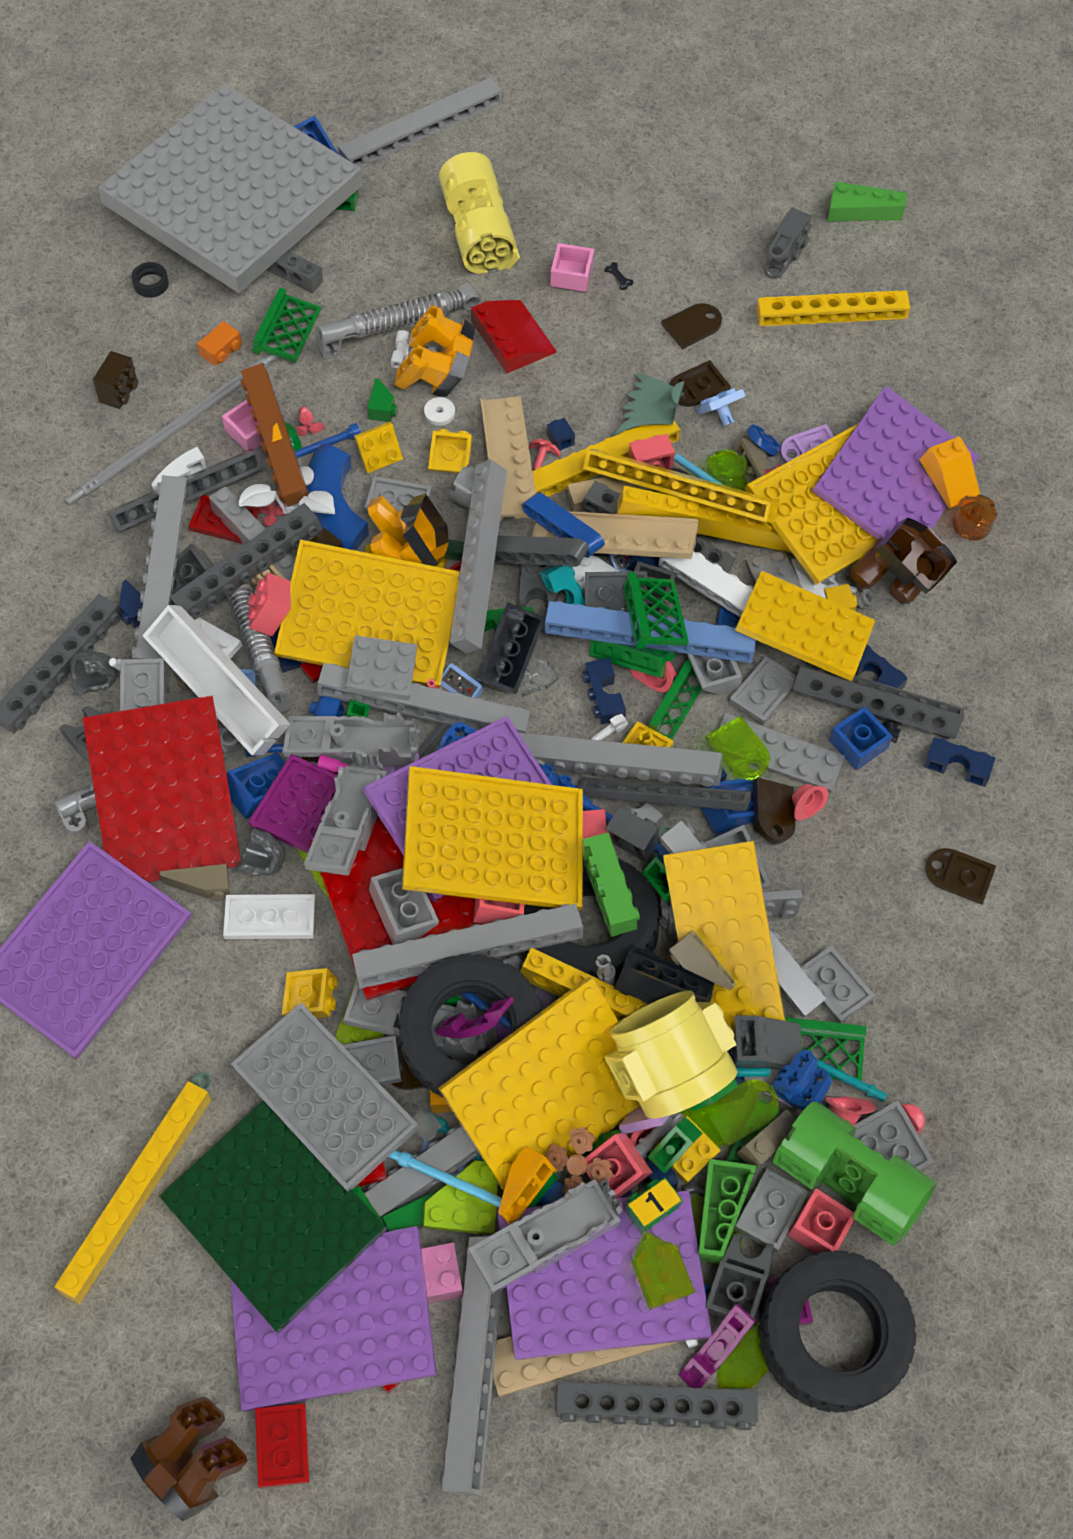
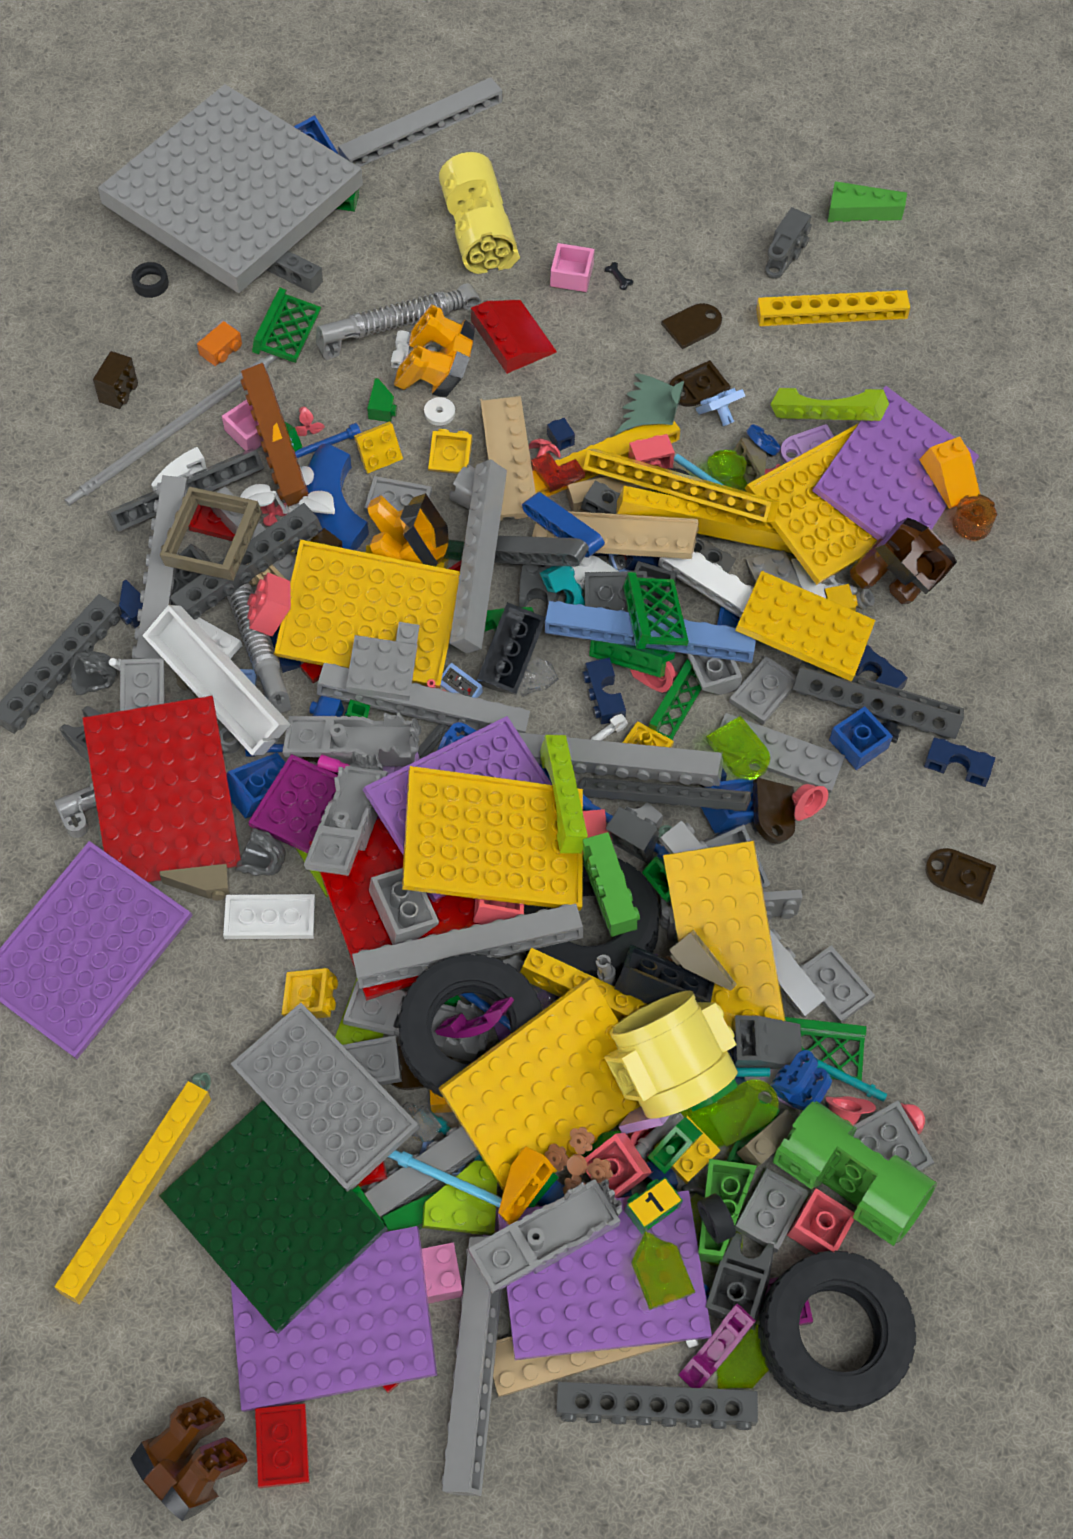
(236, 552): none -> dark tan window
(407, 633): none -> light grey plate
(557, 476): none -> clear red plate
(570, 818): none -> lime arch
(716, 1218): none -> black tyre
(864, 406): none -> lime arch

